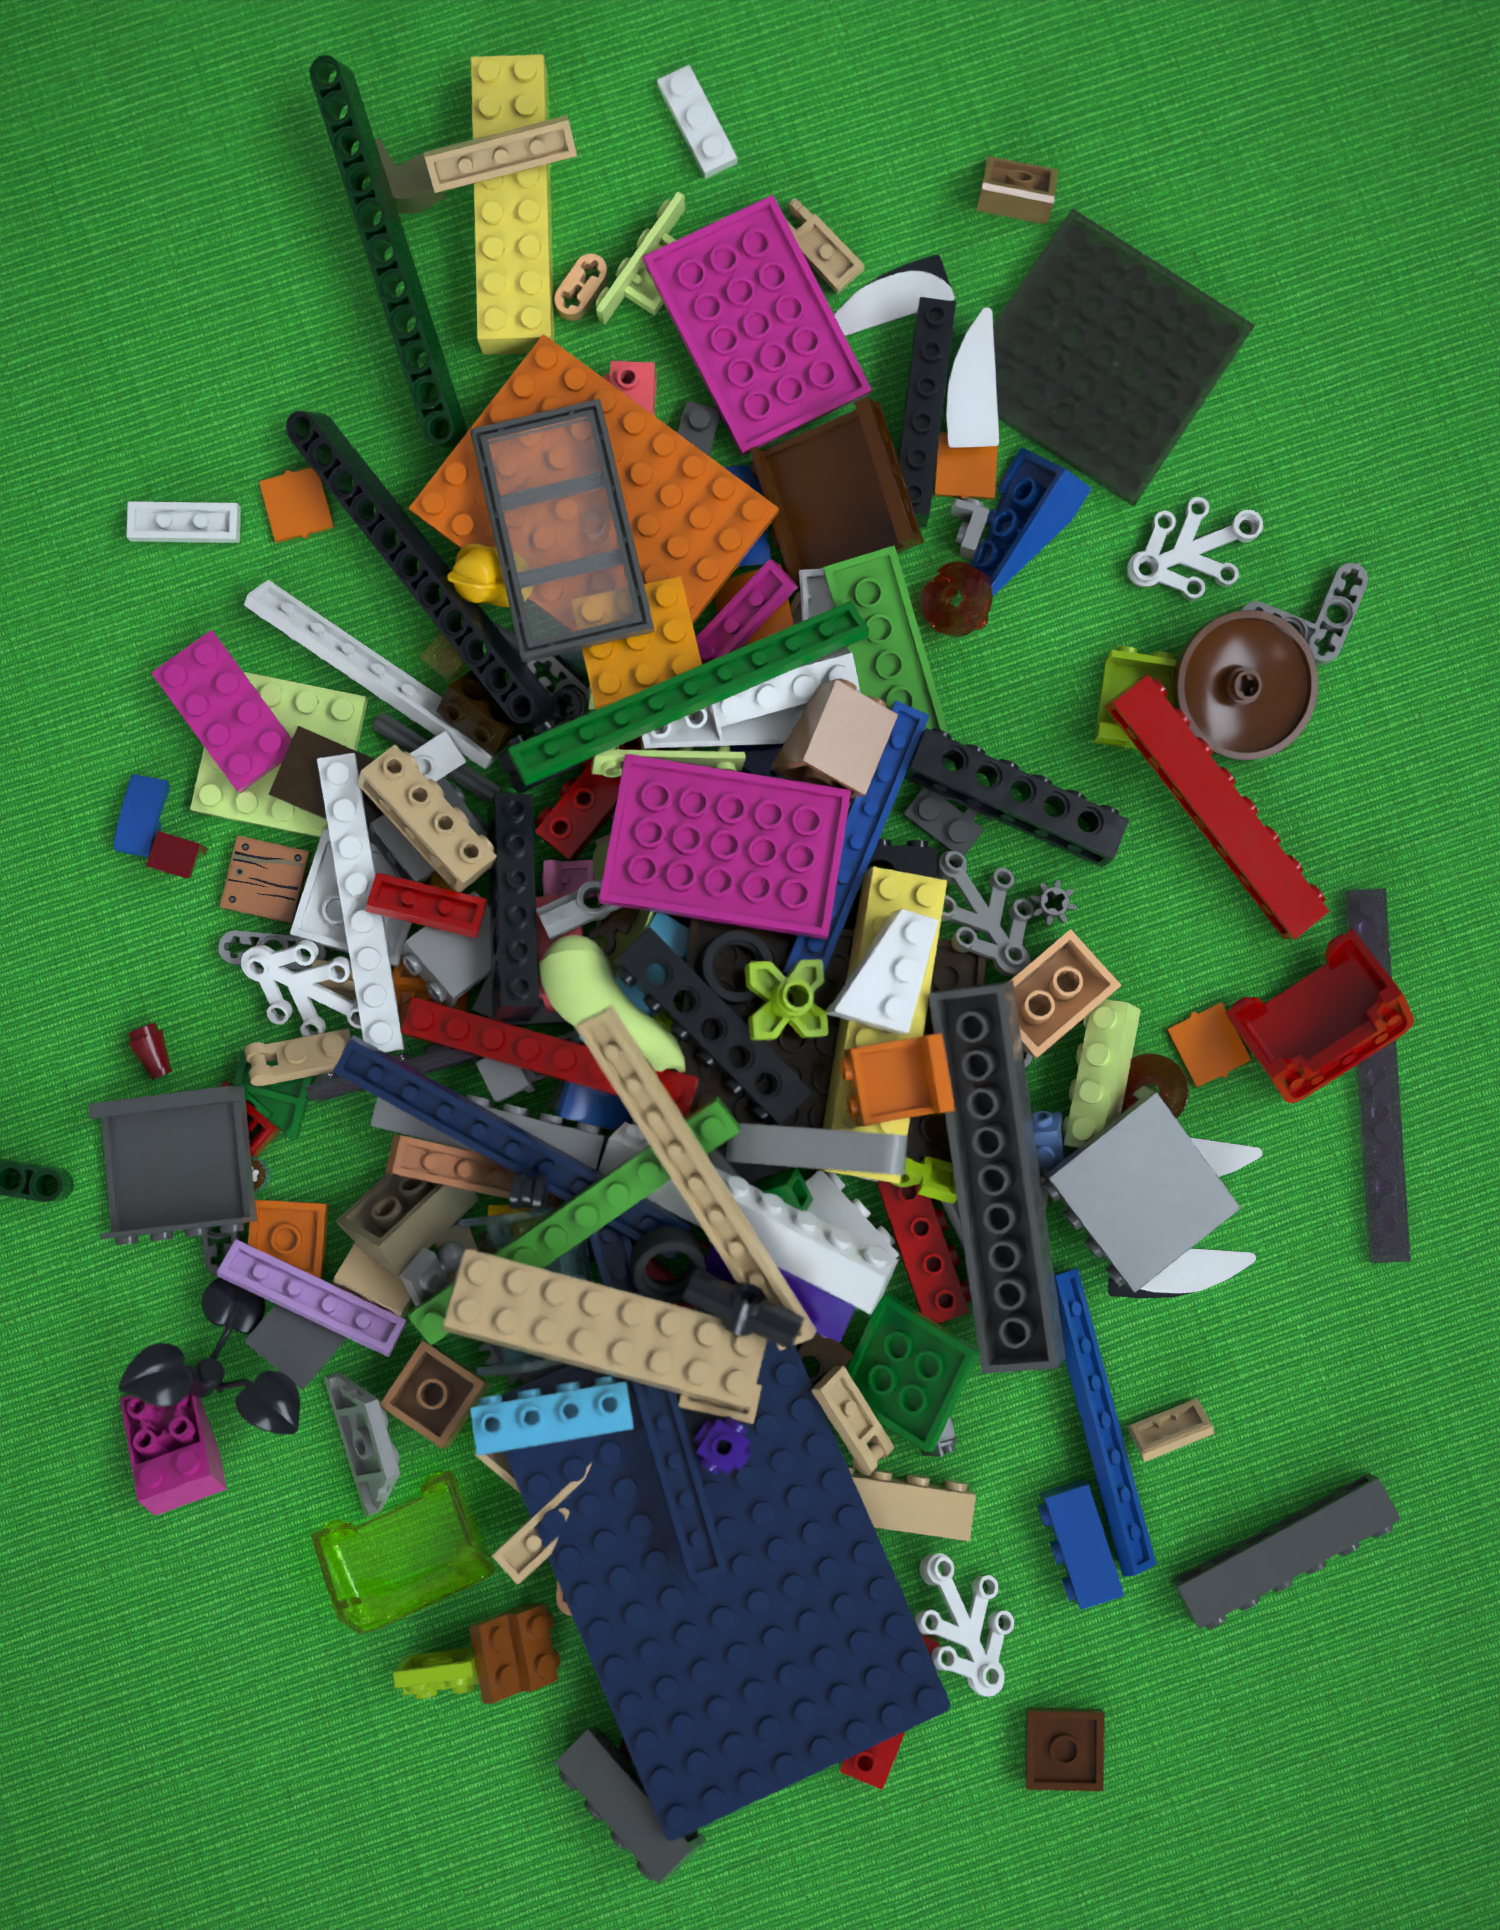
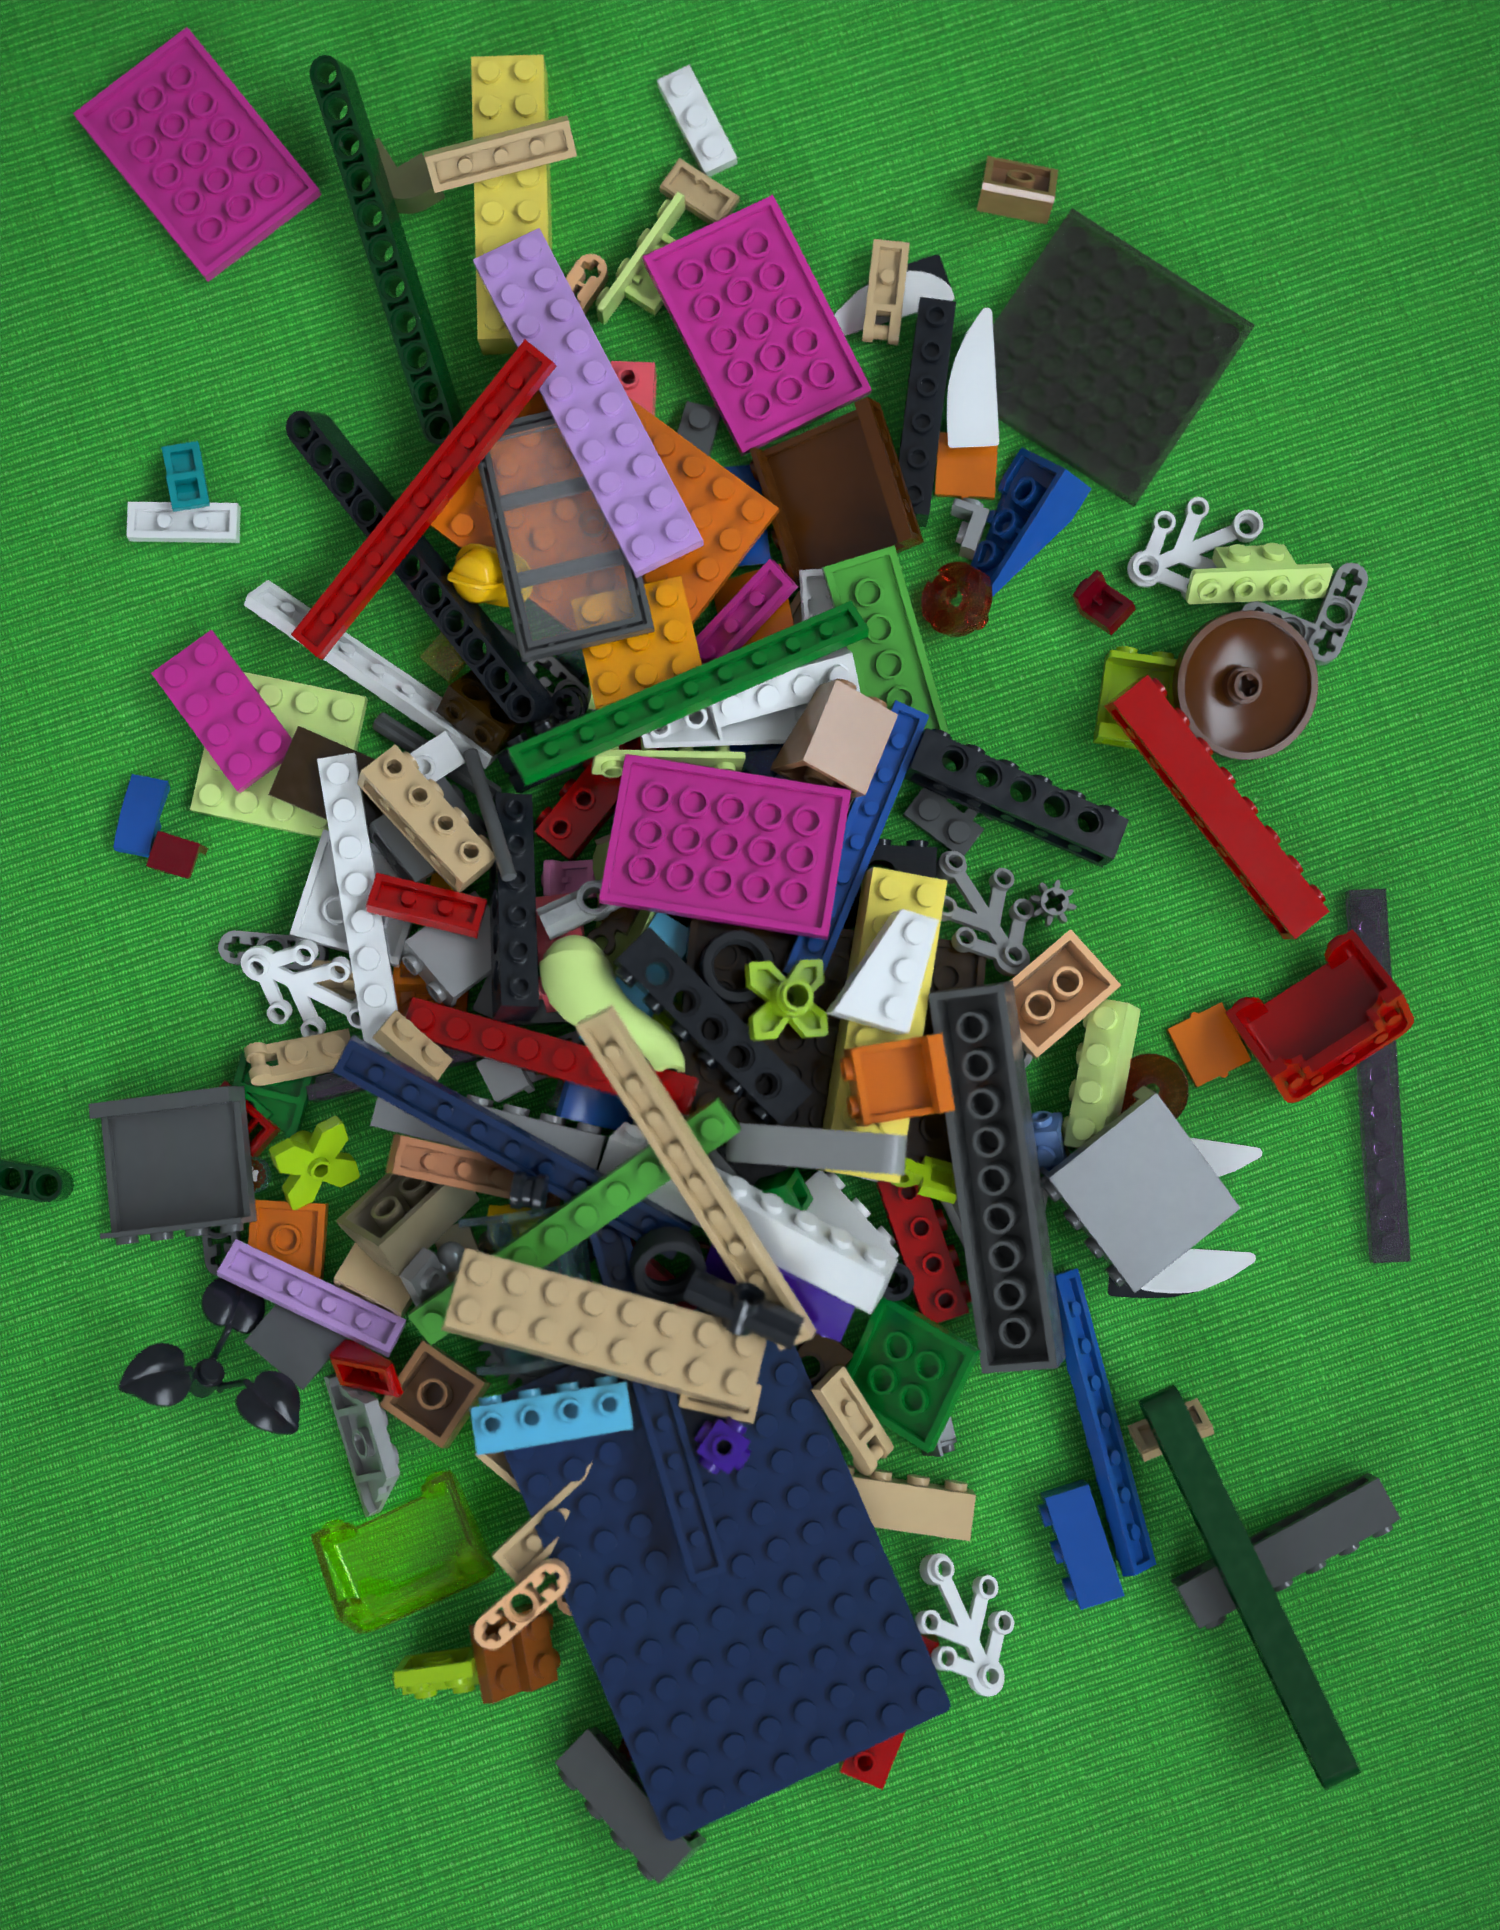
(150, 1049): dark red cone -> none
(171, 1453): dark pink slope -> none
(185, 476): none -> teal slope
(197, 154): none -> dark pink plate
(265, 879): nougat tile -> none
(296, 504): orange piece -> none
(314, 1159): none -> lime plant
(364, 1369): none -> red slope
(412, 1046): none -> tan plate
(424, 499): none -> red plate
(490, 815): none -> dark grey bar
(494, 1614): none -> light nougat beam
(590, 404): none -> lavender plate
(702, 194): none -> tan plate
(823, 249): tan hinge -> none
(886, 290): none -> tan plate
(901, 1285): none -> black cone
(1064, 1749): reddish brown plate -> none
(1102, 603): none -> dark red bracket
(1249, 1587): none -> dark green beam
(1257, 575): none -> yellowish green bracket

